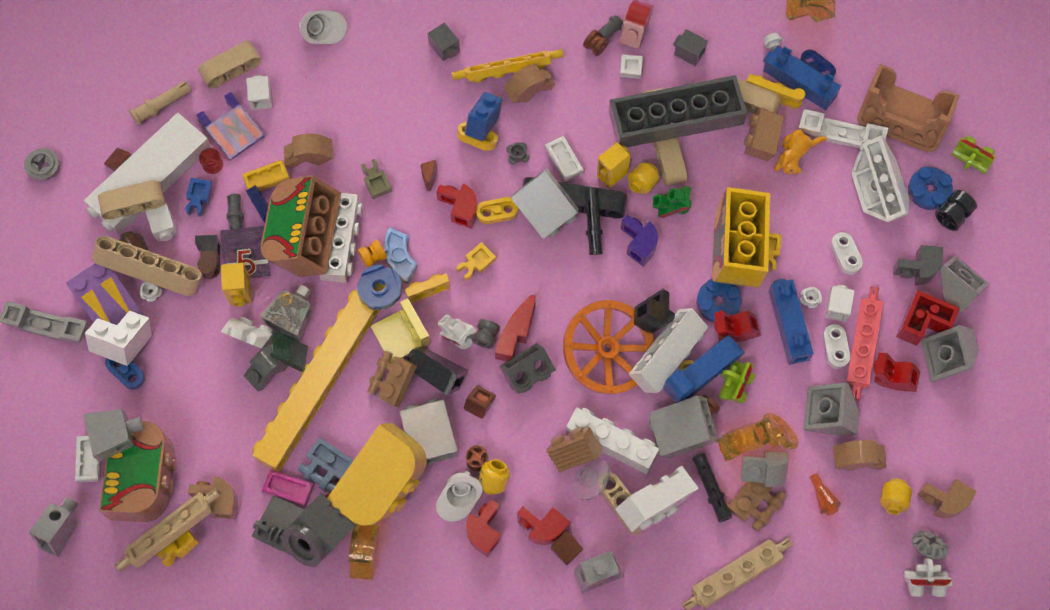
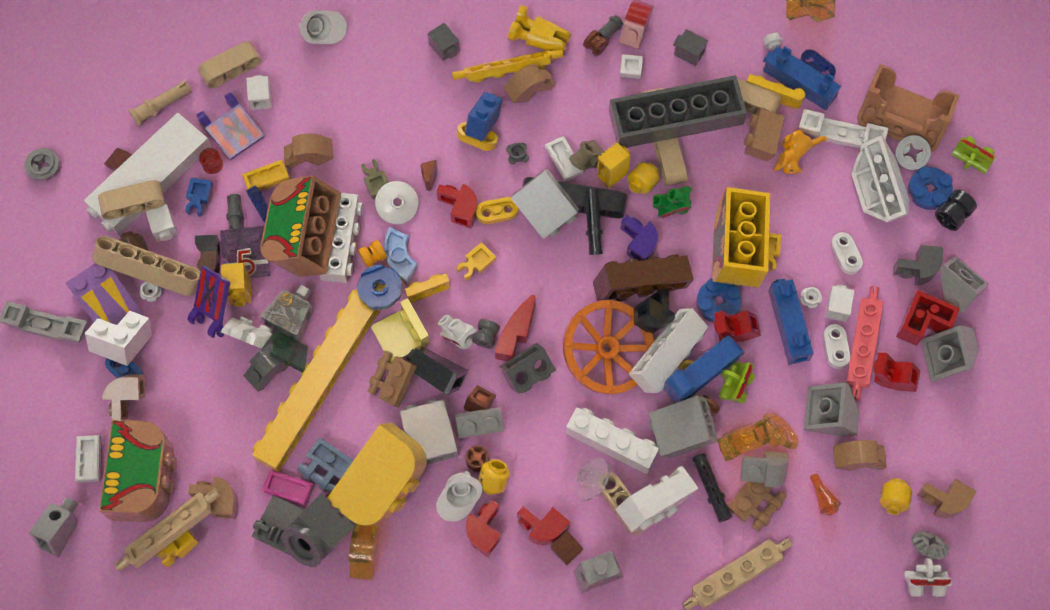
(111, 432): light grey torso -> none
(123, 389): none -> brick
(210, 300): none -> dark purple flag
(386, 207): none -> white dish
(479, 422): none -> light grey plate
(542, 32): none -> yellow piece
(574, 449): medium nougat brick -> none
(587, 155): none -> dark tan piece
(642, 277): none -> reddish brown wedge
(904, 147): none -> light grey gear

